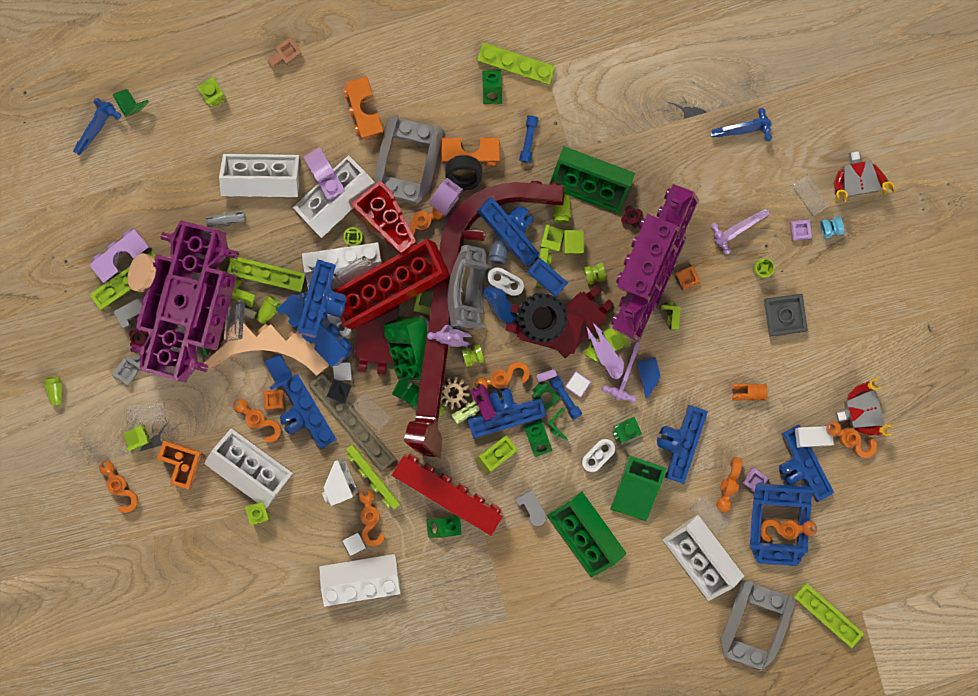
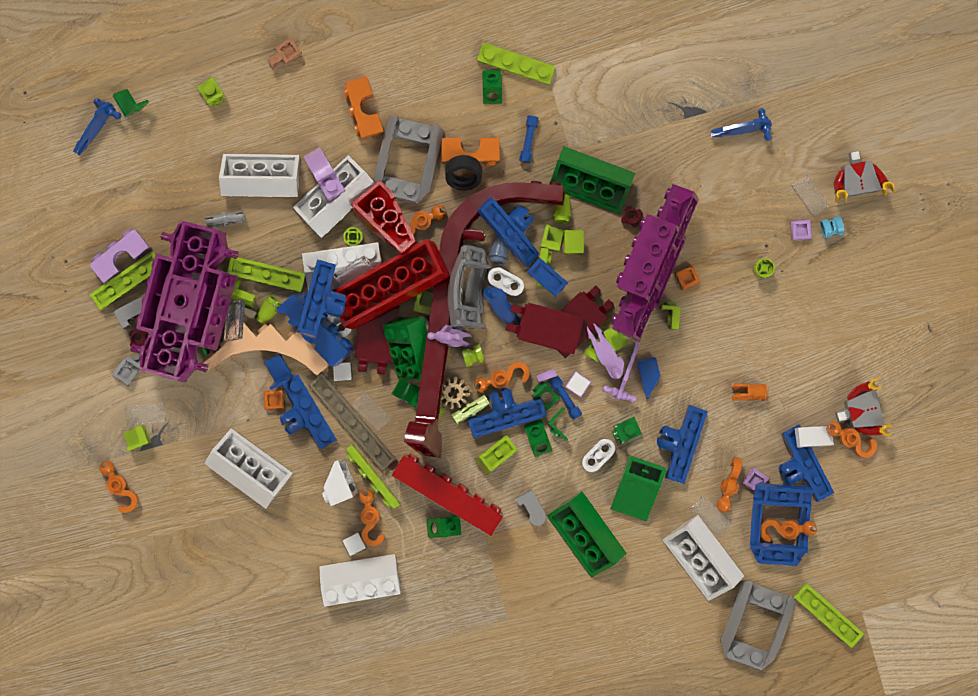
(53, 388): lime cone -> none
(141, 272): light nougat tile -> none
(186, 462): orange brick -> none
(256, 419): orange piece -> none
(257, 513): lime bracket -> none
(339, 391): black tile -> none
(445, 196): lavender arch -> none
(484, 406): magenta bar -> none
(558, 317): black tyre -> none
(590, 274): lime wheel -> none
(722, 238): lavender piece -> none
(785, 315): dark grey plate -> none

